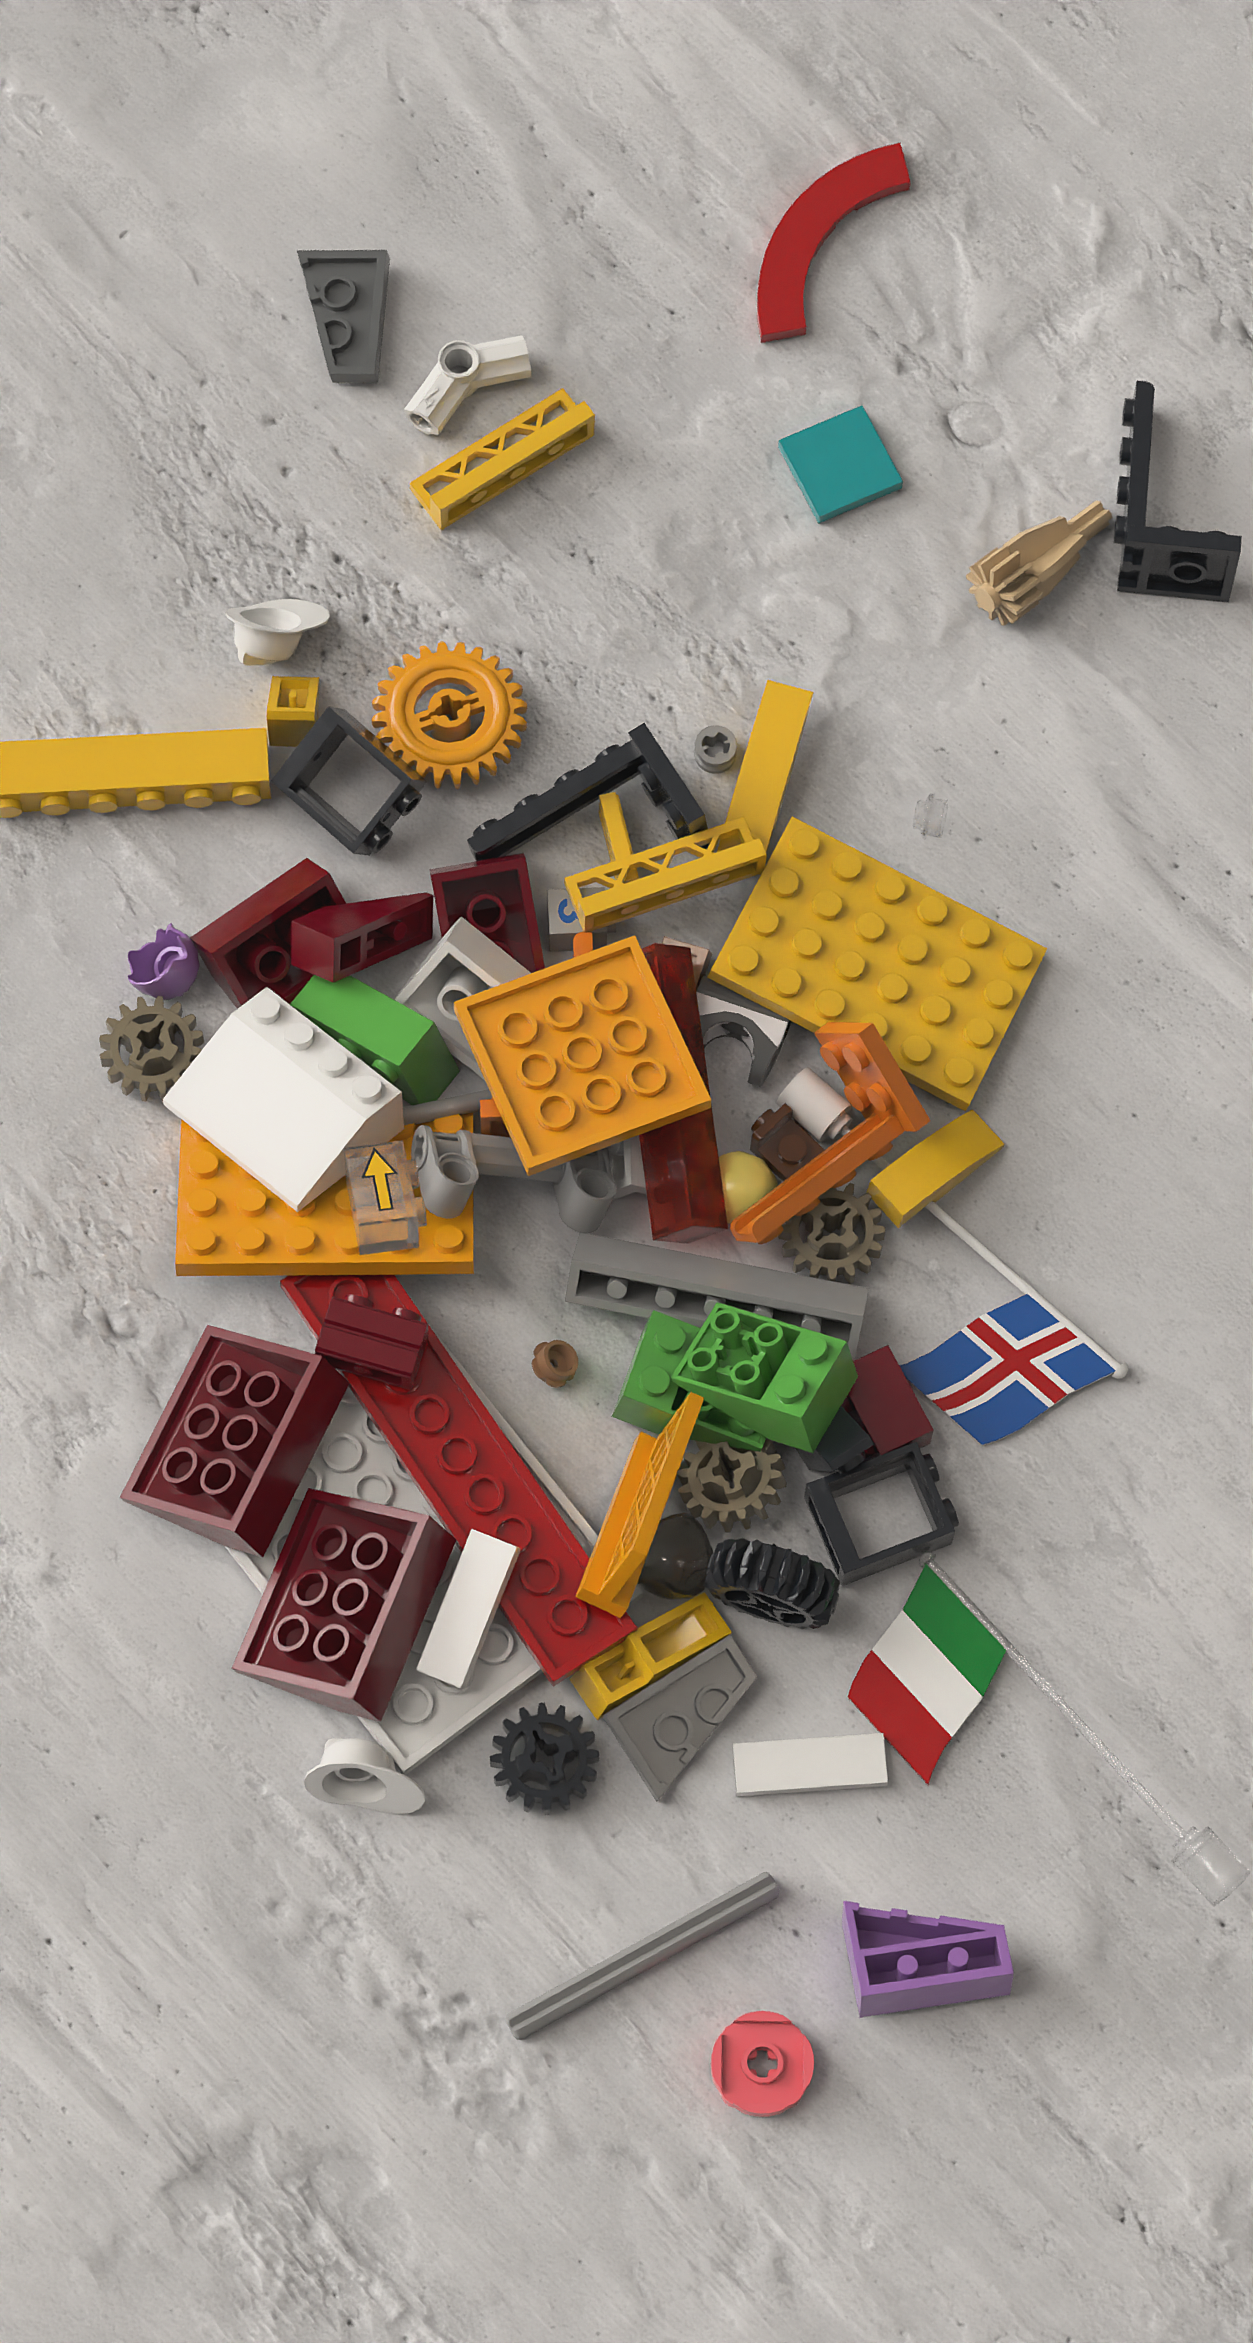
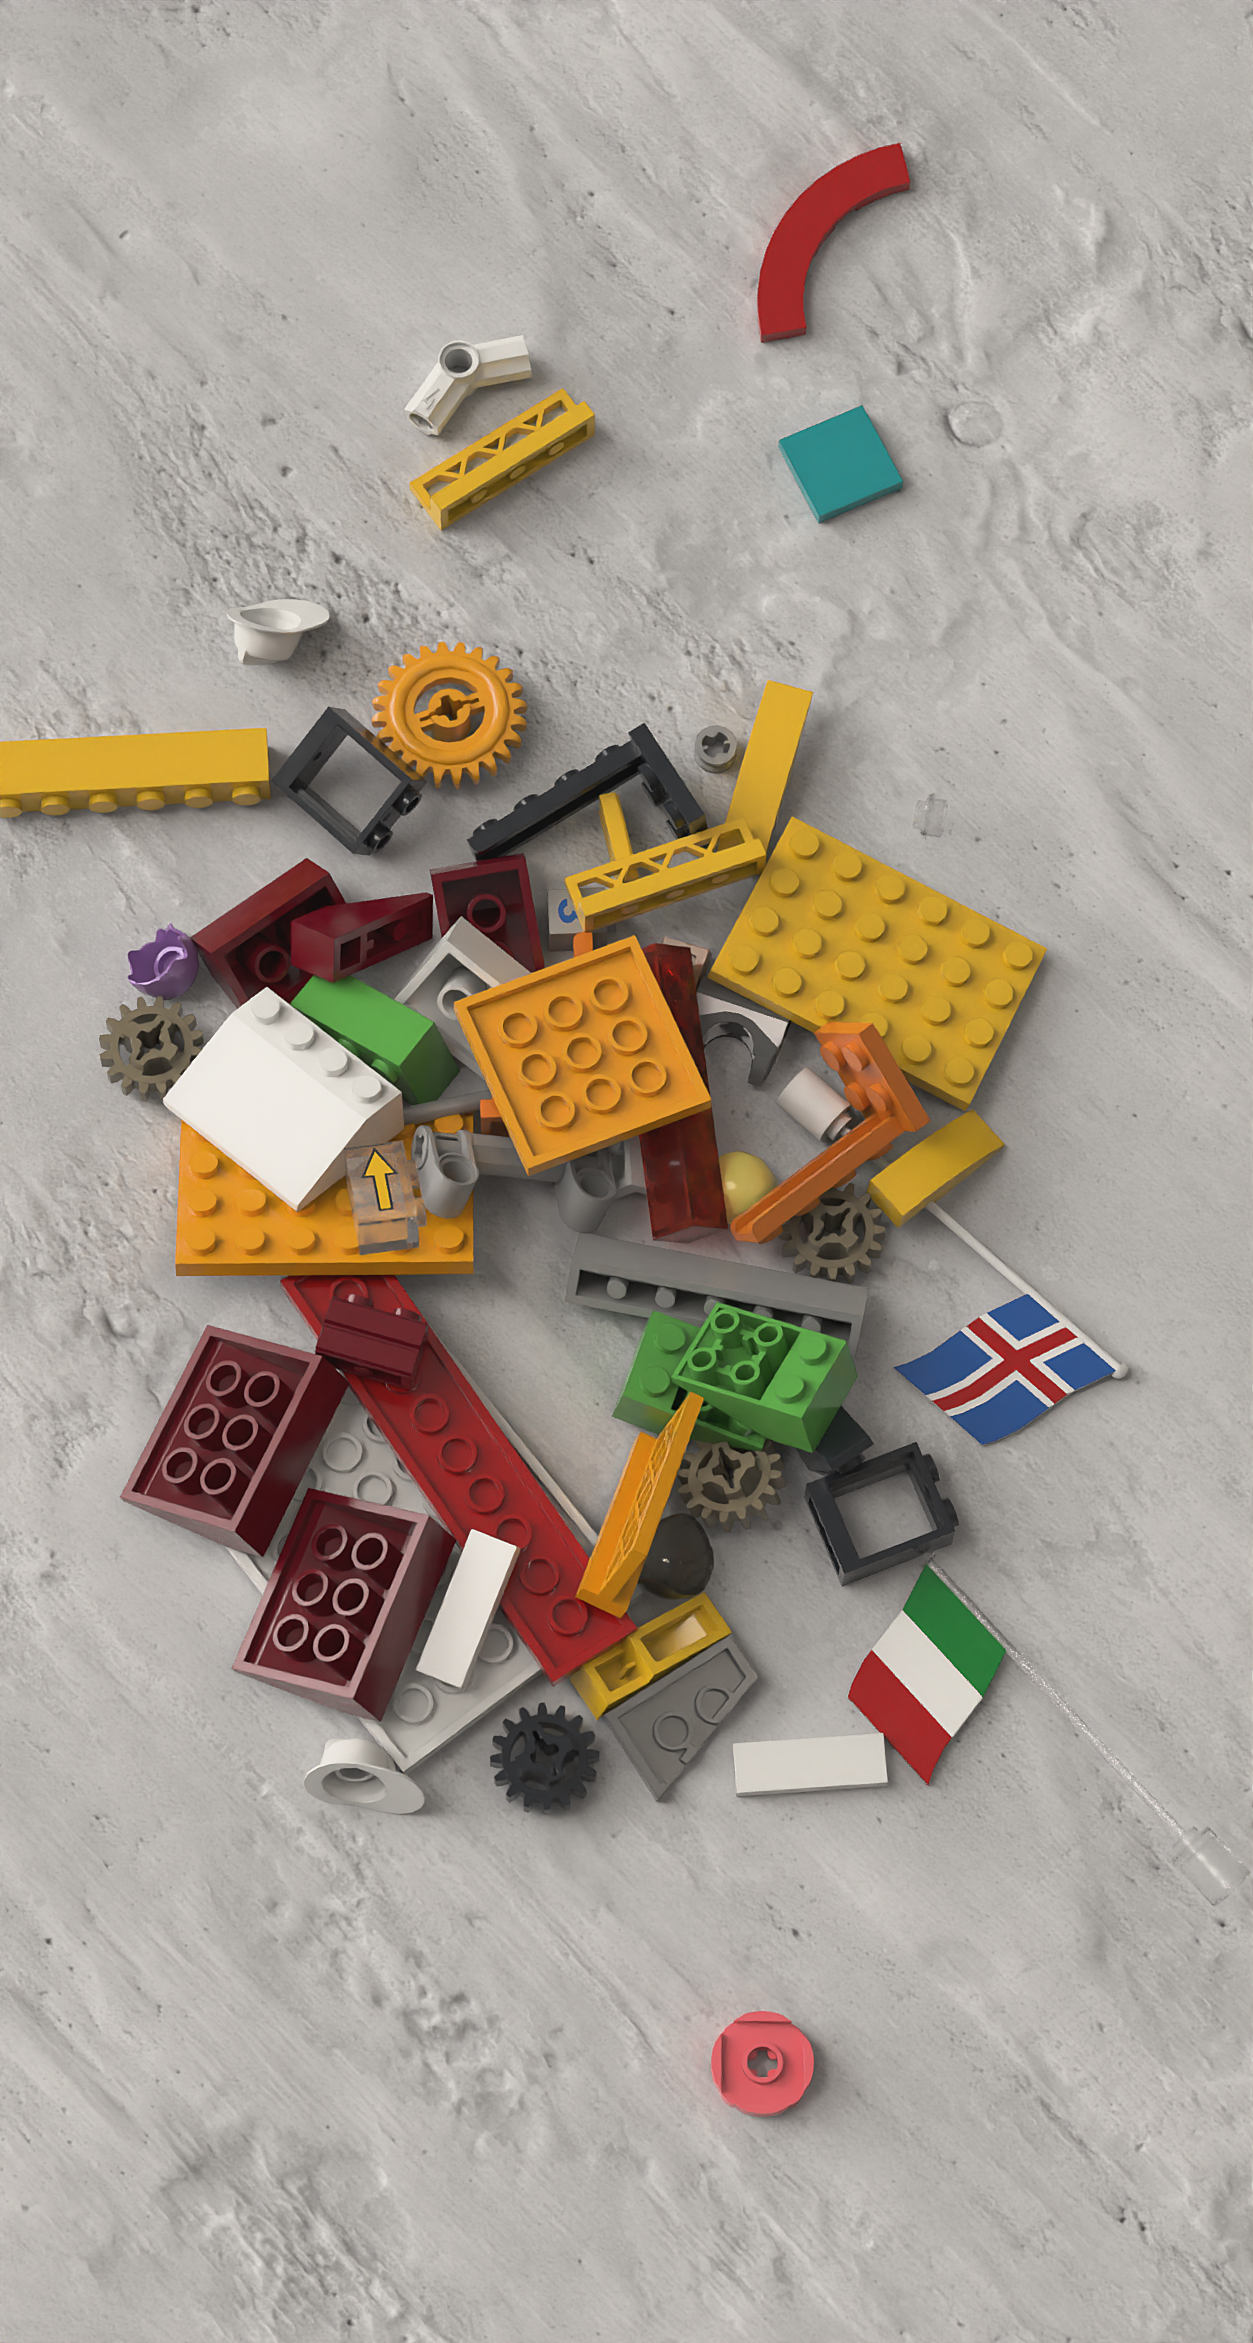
(291, 709): yellow slope -> none
(348, 308): dark grey wing -> none
(561, 1356): medium nougat plate -> none
(642, 1956): light grey axle -> none
(772, 1583): black gear -> none
(782, 1142): reddish brown bracket -> none
(886, 1405): dark red brick -> none
(922, 1961): medium lavender wedge -> none
(1032, 563): tan piece -> none
(1163, 558): black bracket -> none

